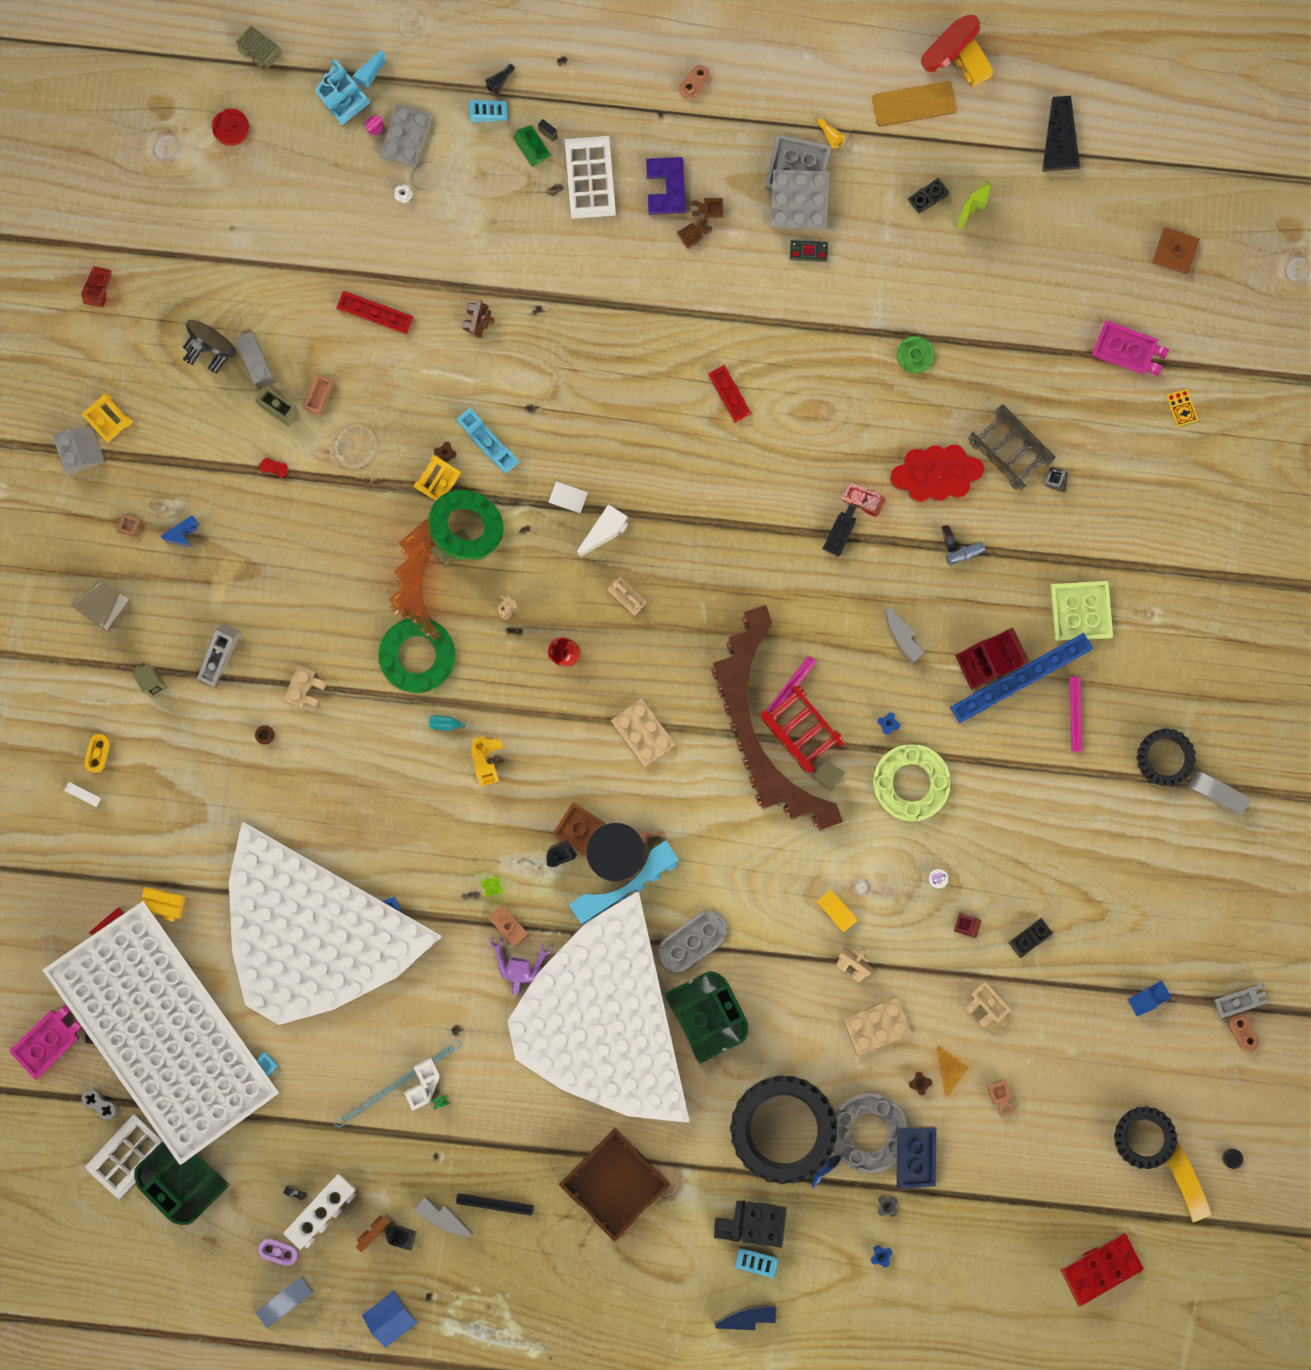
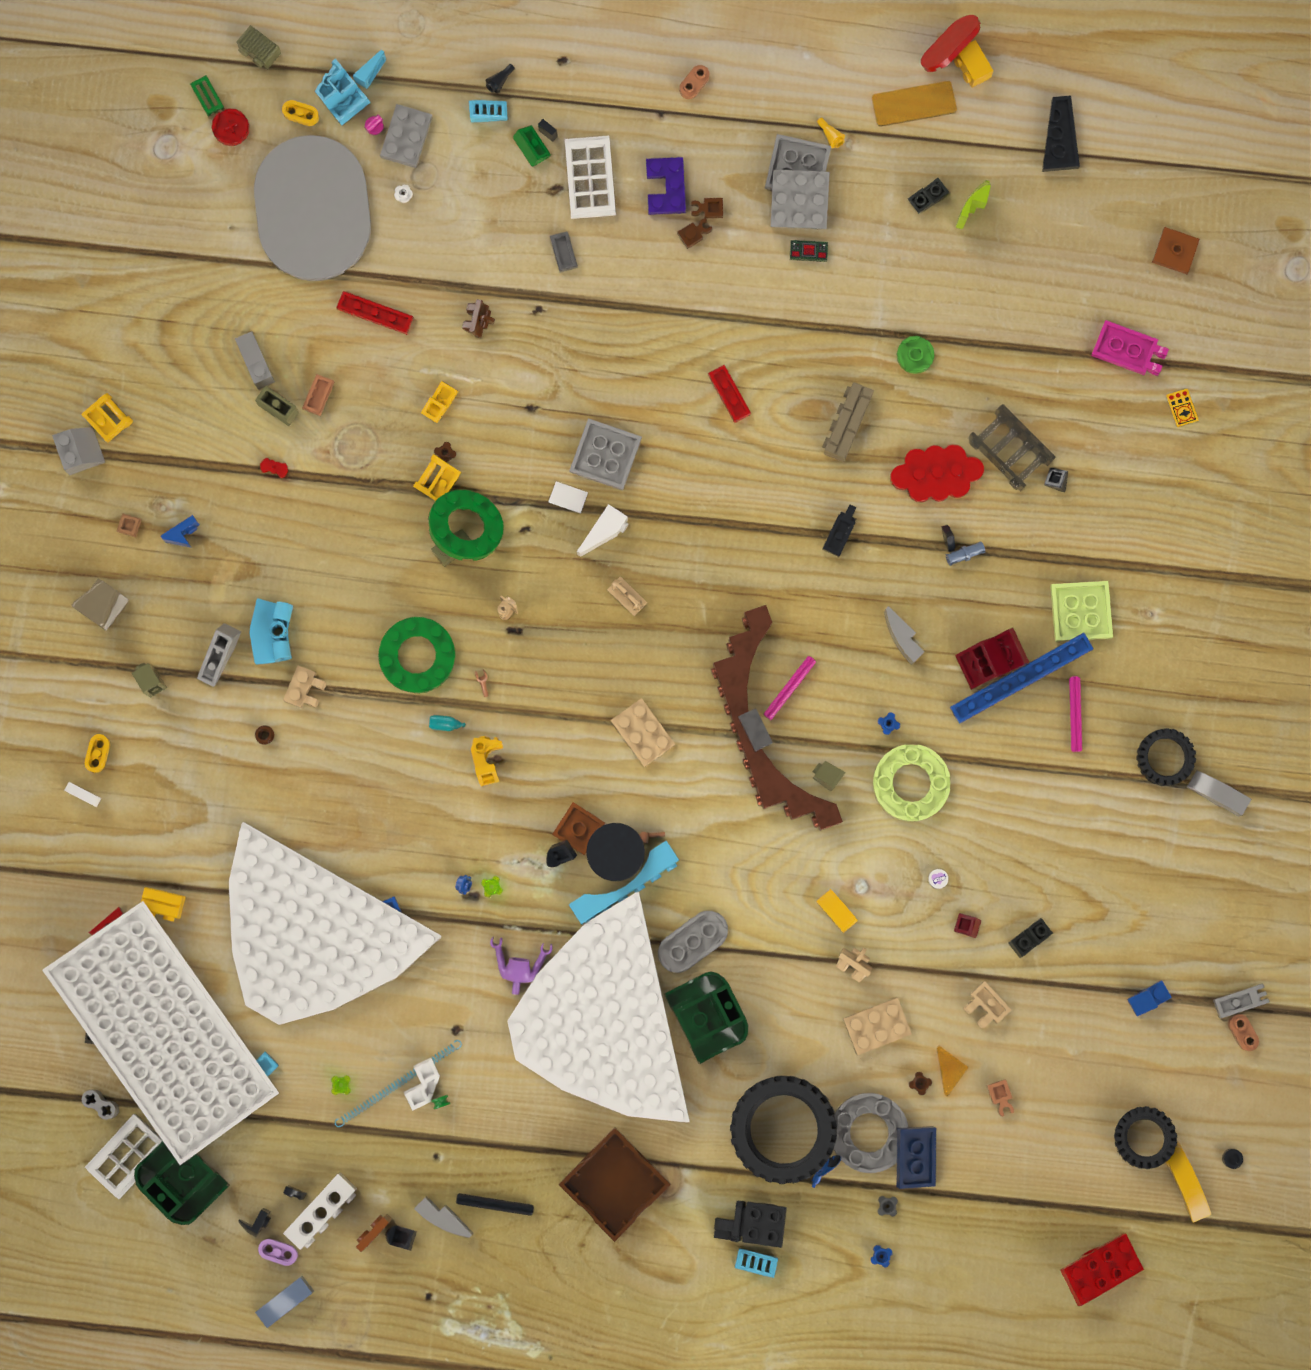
(46, 1042): dark pink tile -> none
(95, 287): clear red plate -> none
(206, 338): black piece -> none
(214, 109): none -> green tile
(261, 1222): none -> black plate
(266, 618): none -> medium azure panel
(301, 113): none -> yellow plate
(312, 208): none -> light grey tile
(337, 1089): none -> clear neon green plate
(389, 1319): blue slope -> none
(409, 599): clear orange arch -> none
(439, 402): none -> yellow slope
(463, 884): none -> blue plate
(482, 680): none -> nougat hand
(487, 441): medium azure slope -> none
(508, 926): nougat plate -> none
(563, 251): none -> flat silver tile
(564, 651): red helmet -> none
(605, 454): none -> light grey plate
(747, 1317): dark blue slope -> none
(755, 729): none -> flat silver tile
(782, 732): red fence -> none
(848, 422): none -> dark tan brick
(868, 500): clear red plate -> none

